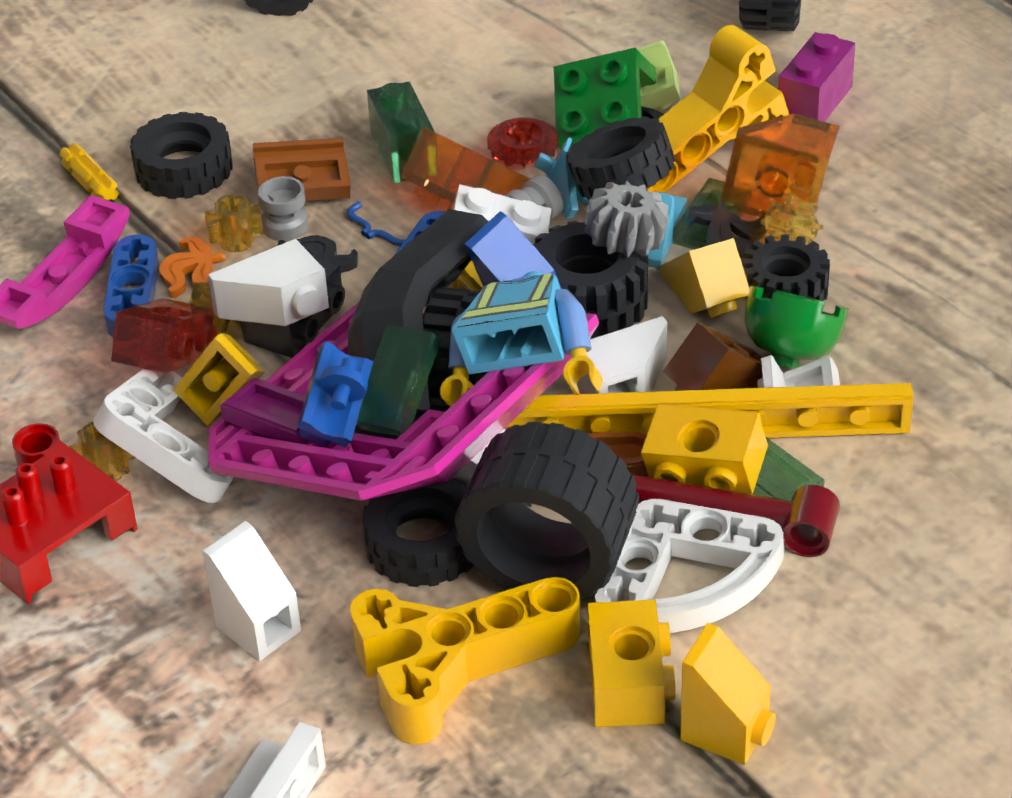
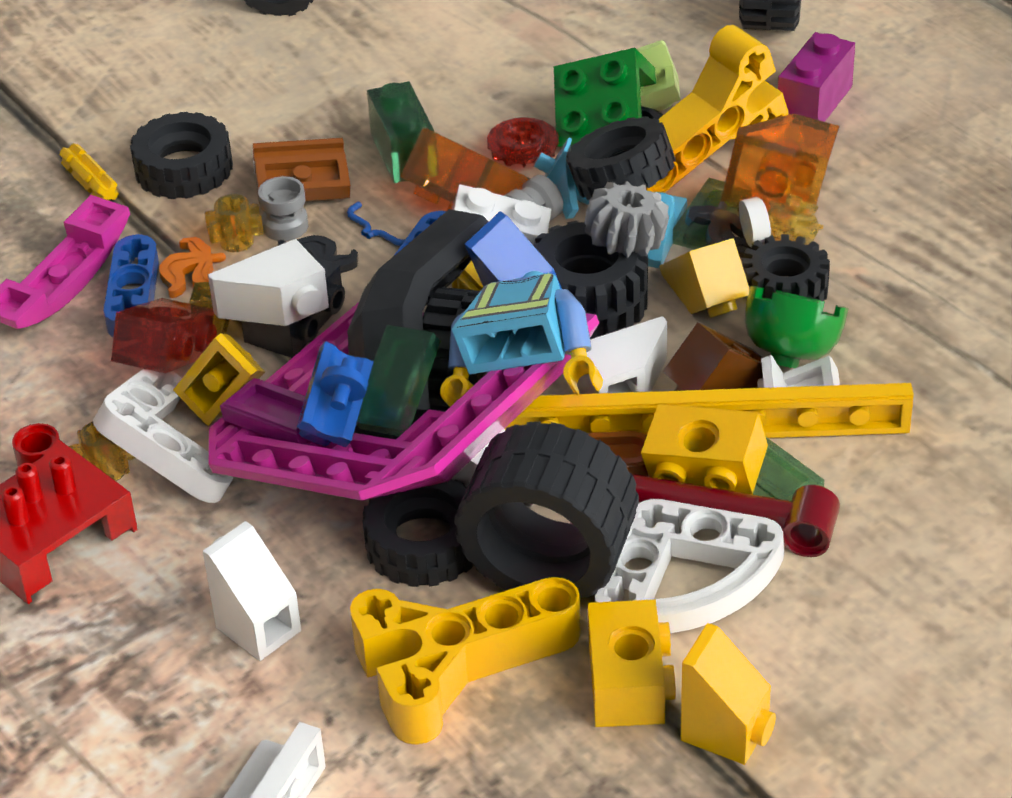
(754, 220): none -> white tile

